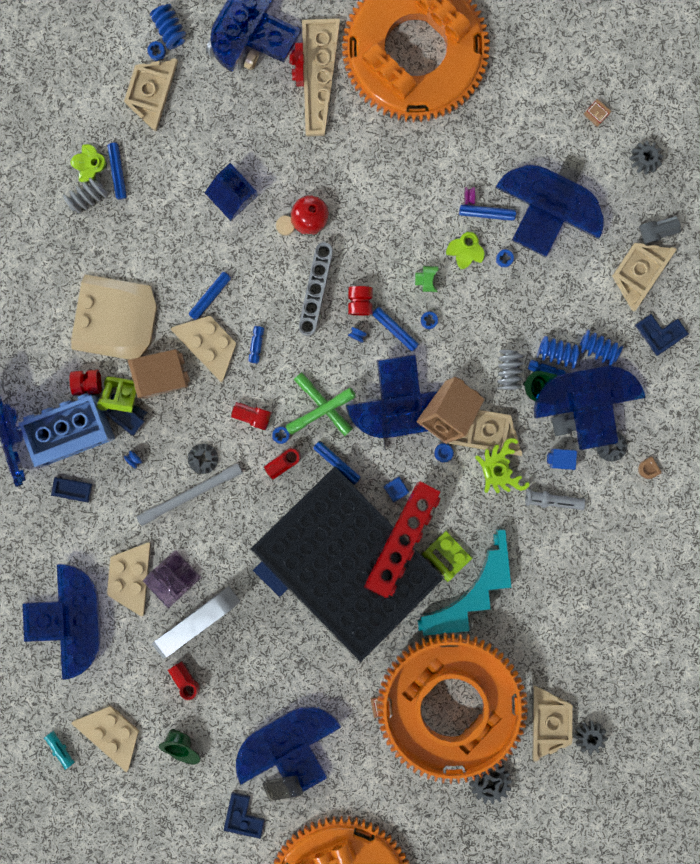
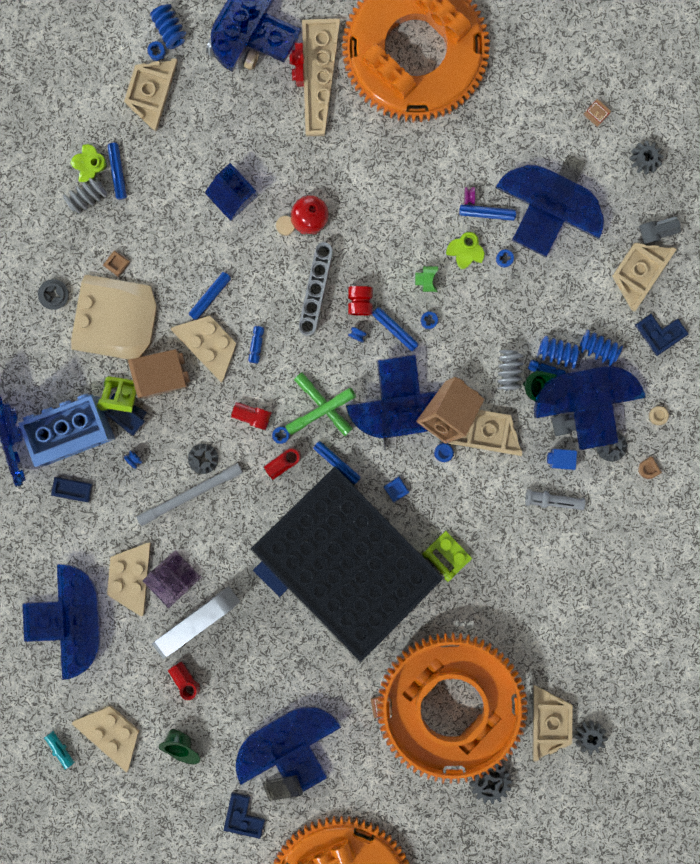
(50, 286): none -> dark grey gear
(85, 382): red wheel -> none
(116, 263): none -> medium nougat tile
(431, 498): red brick -> none
(494, 575): teal arch -> none
(497, 469): lime animal -> none
(658, 415): none -> tan tile

